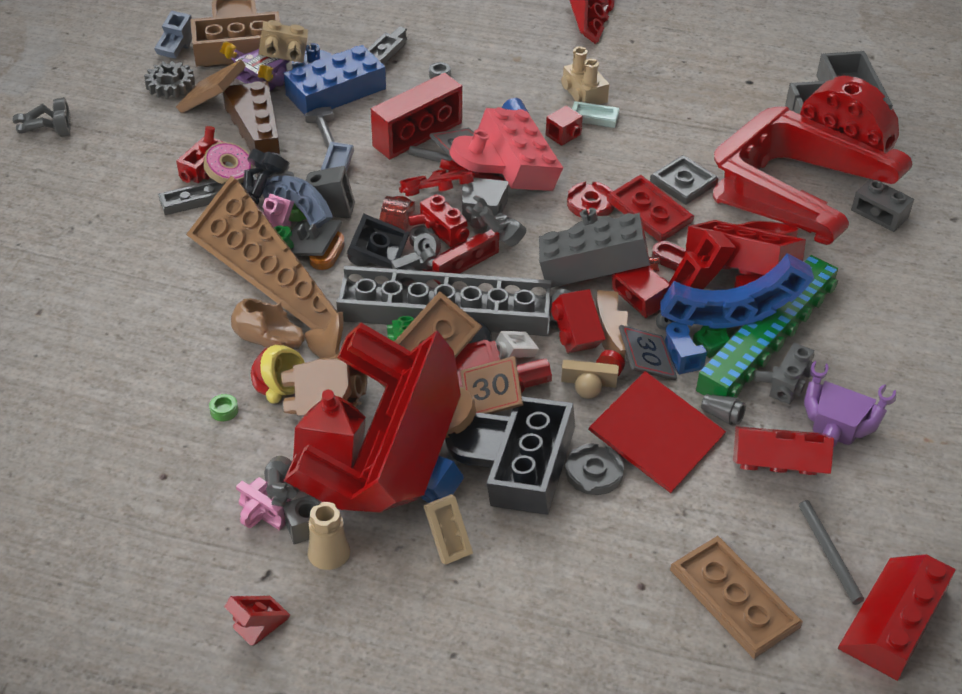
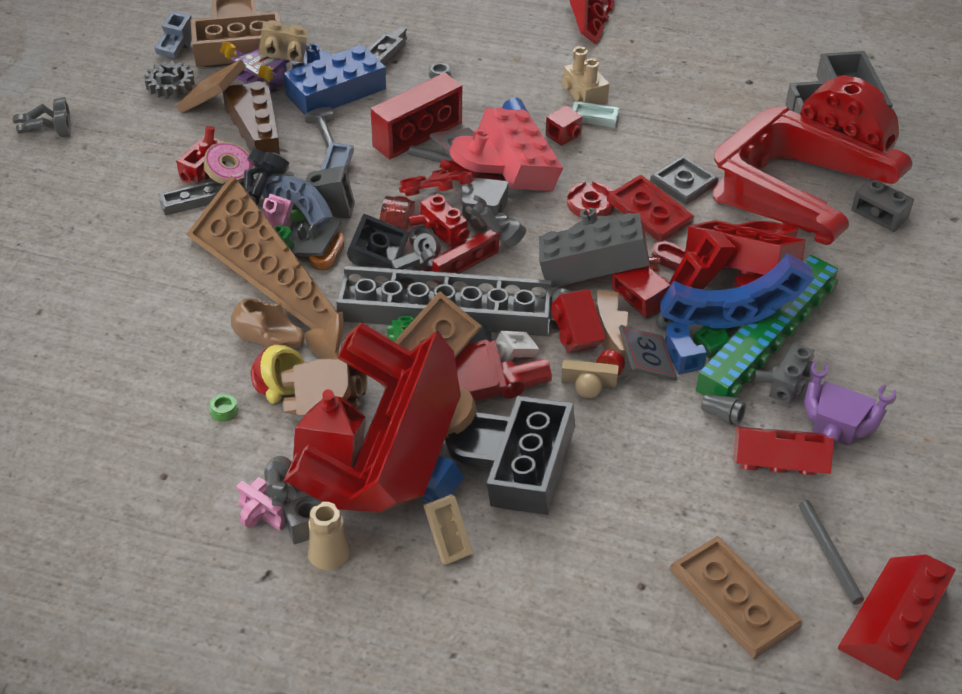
(255, 616): red slope -> none
(494, 385): medium nougat piece -> none
(594, 469): dark grey tile -> none
(657, 431): red piece -> none

